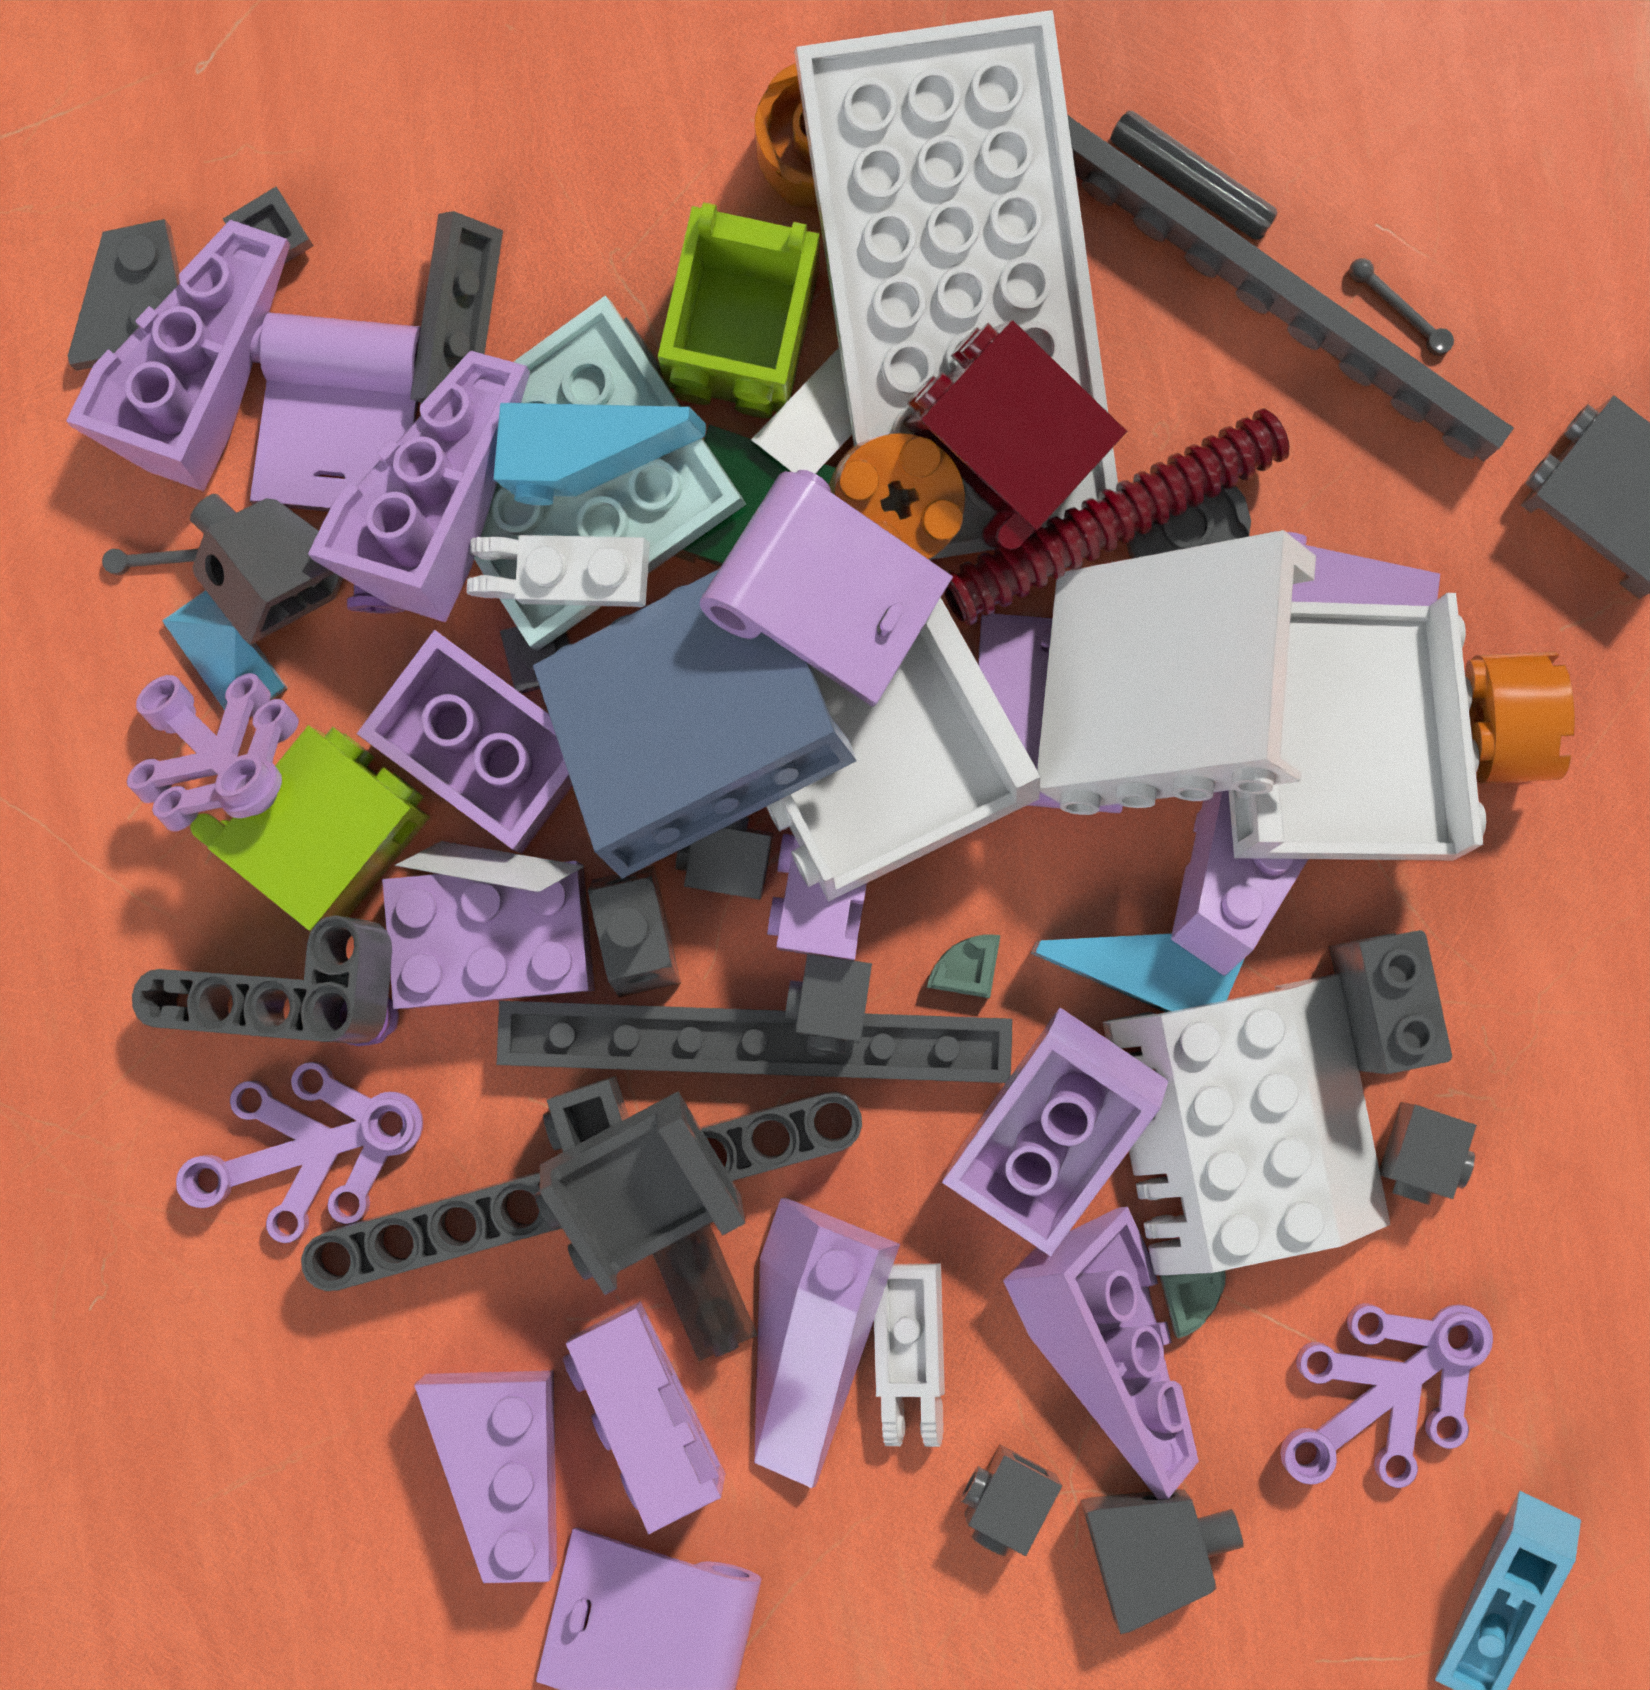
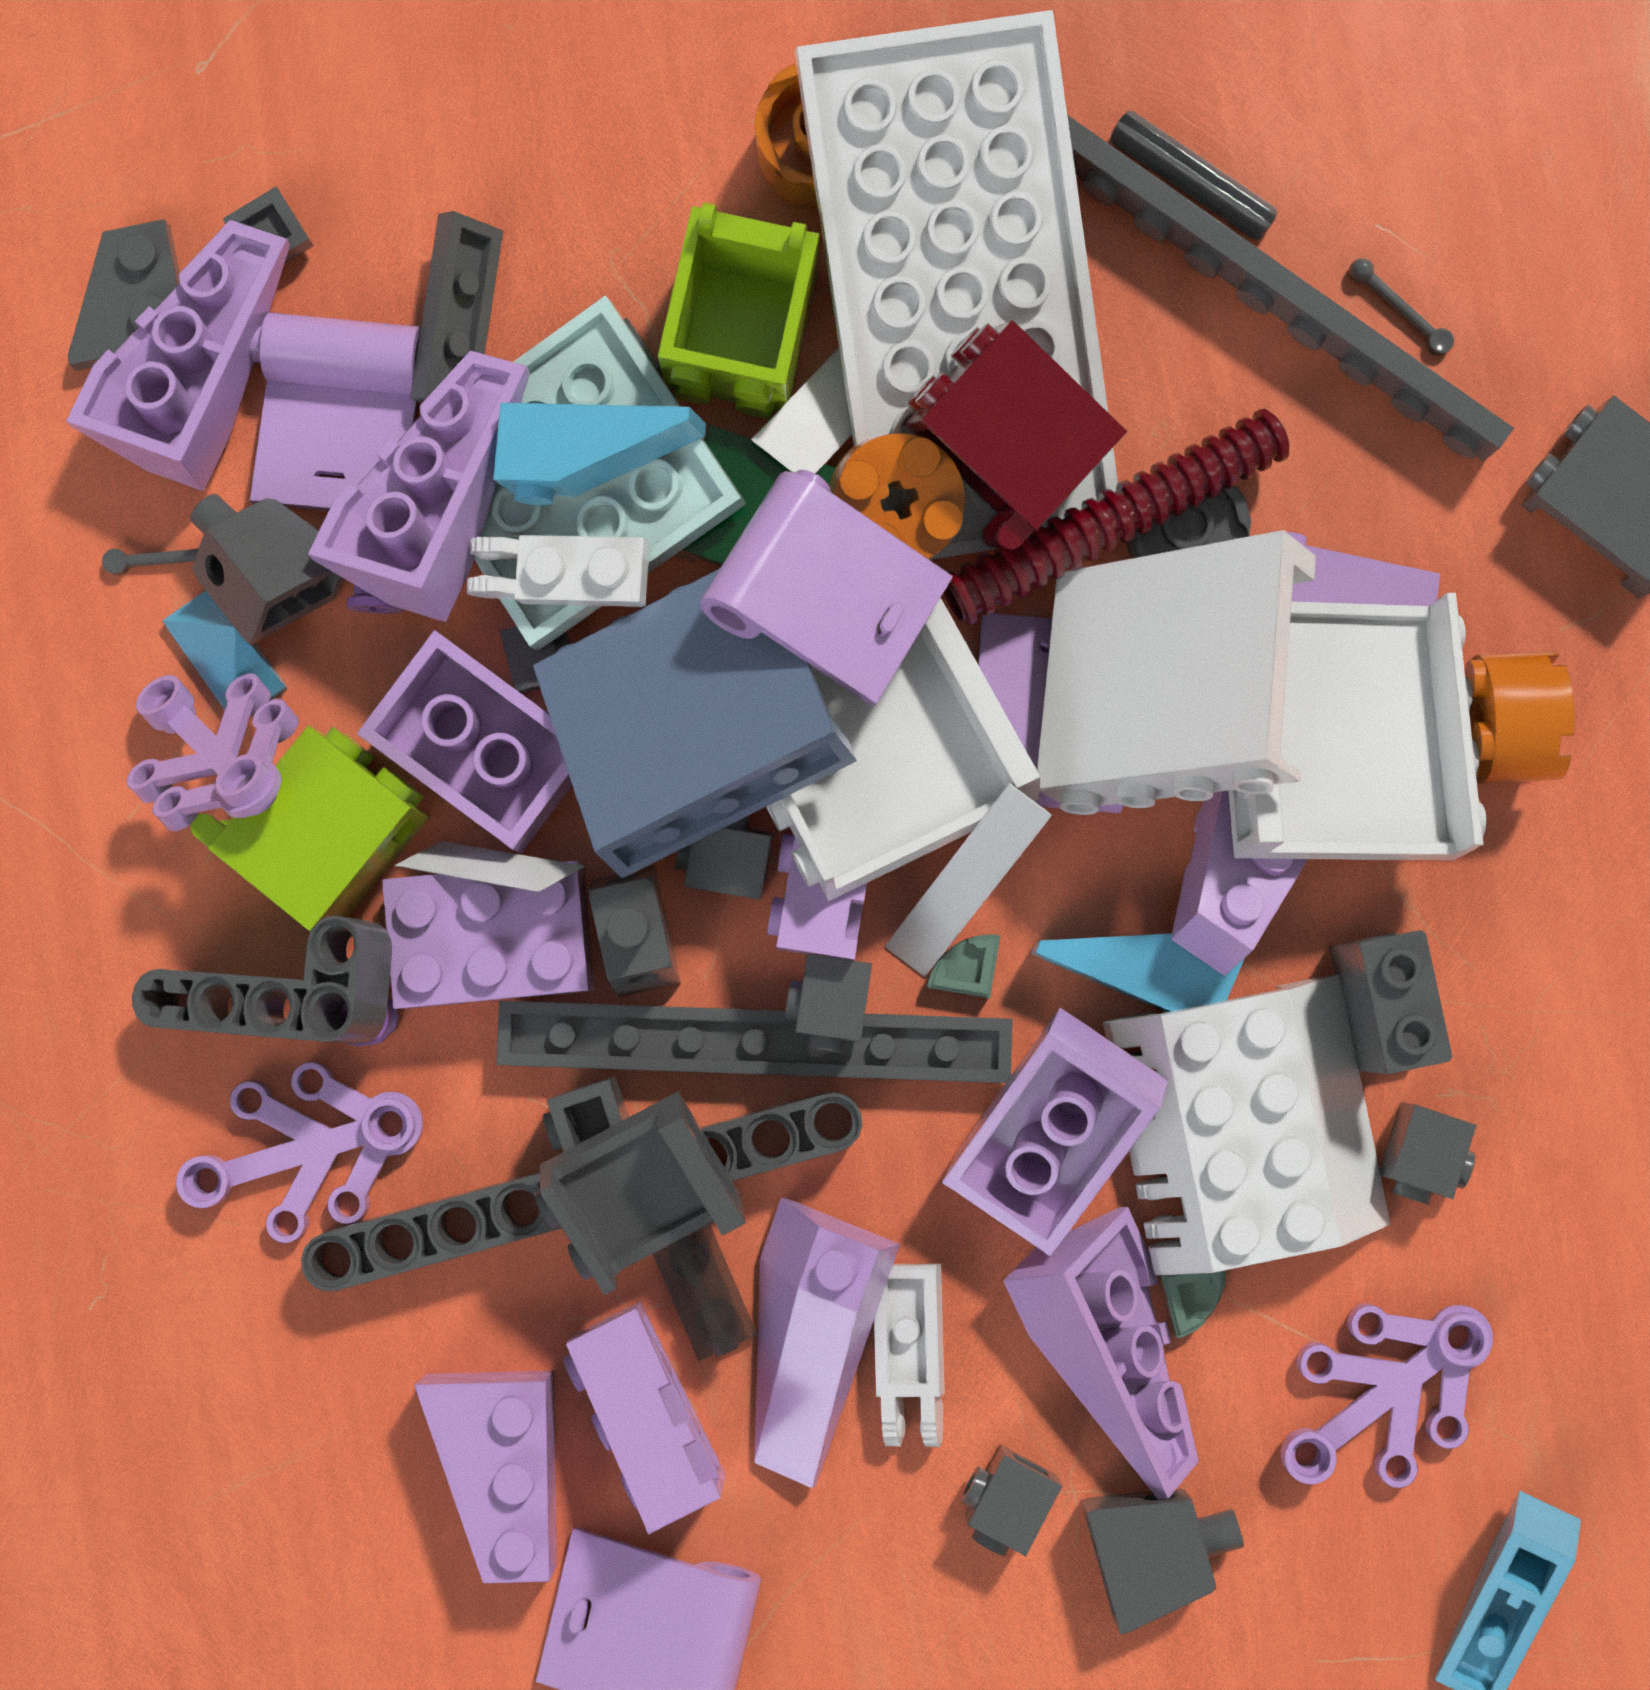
(968, 879): none -> white sticker

